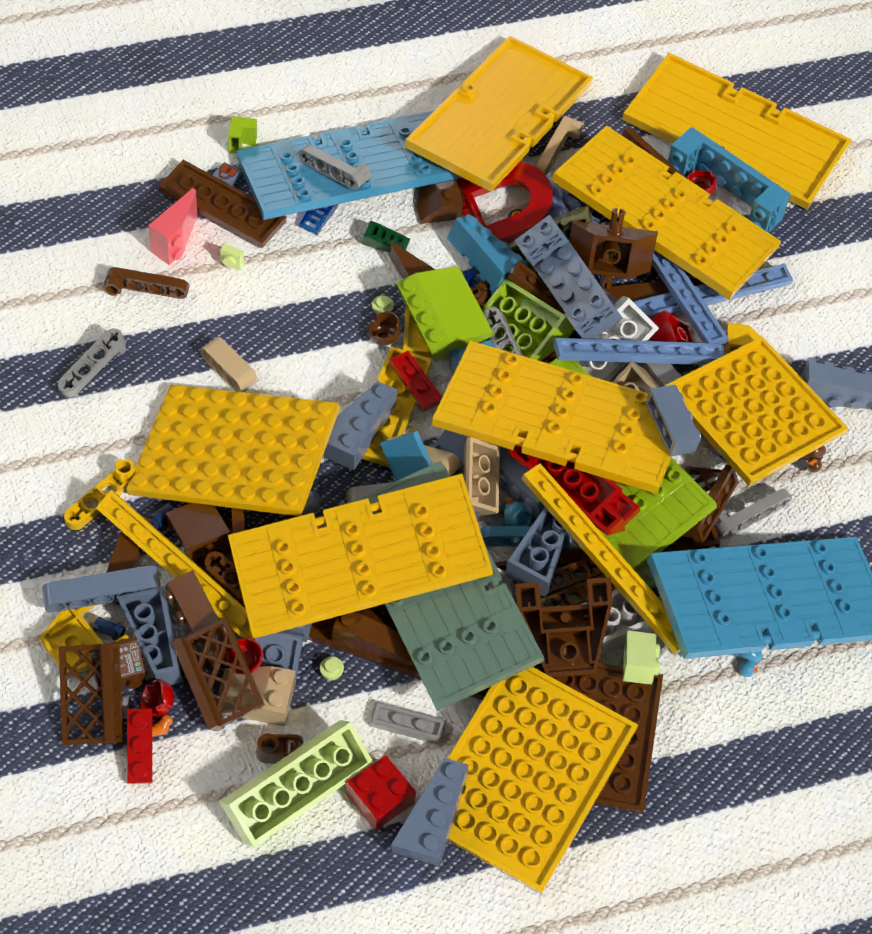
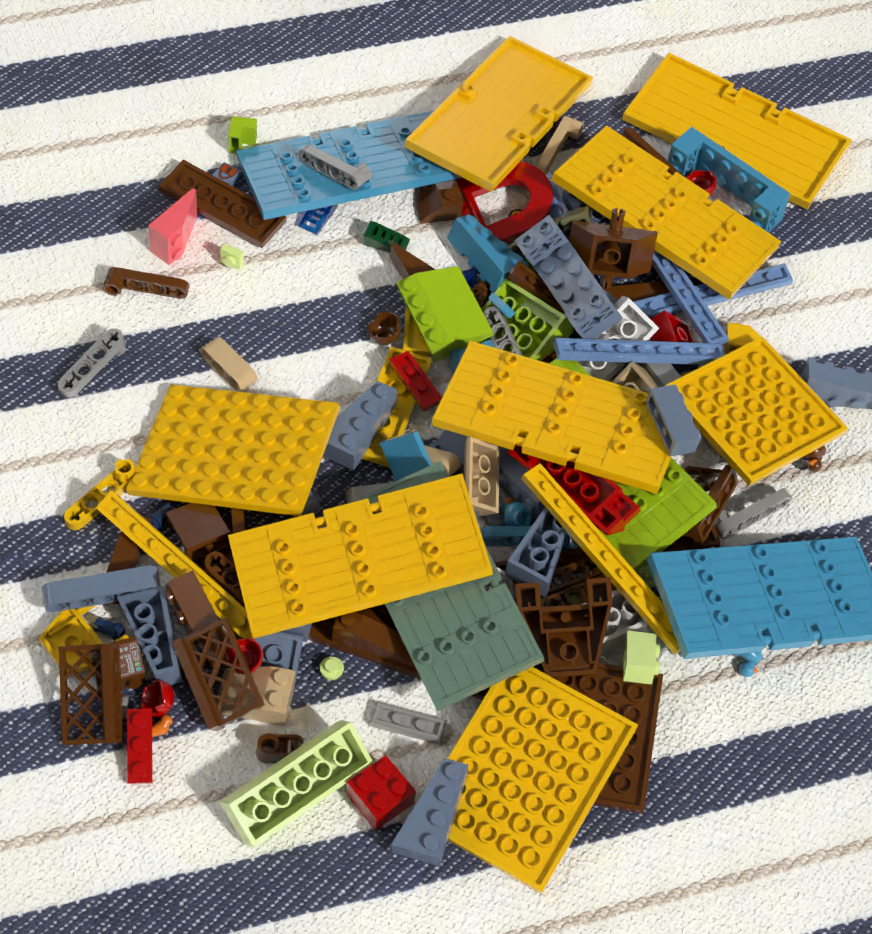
(382, 304): yellowish green plate -> none
(501, 305): none -> dark azure tile

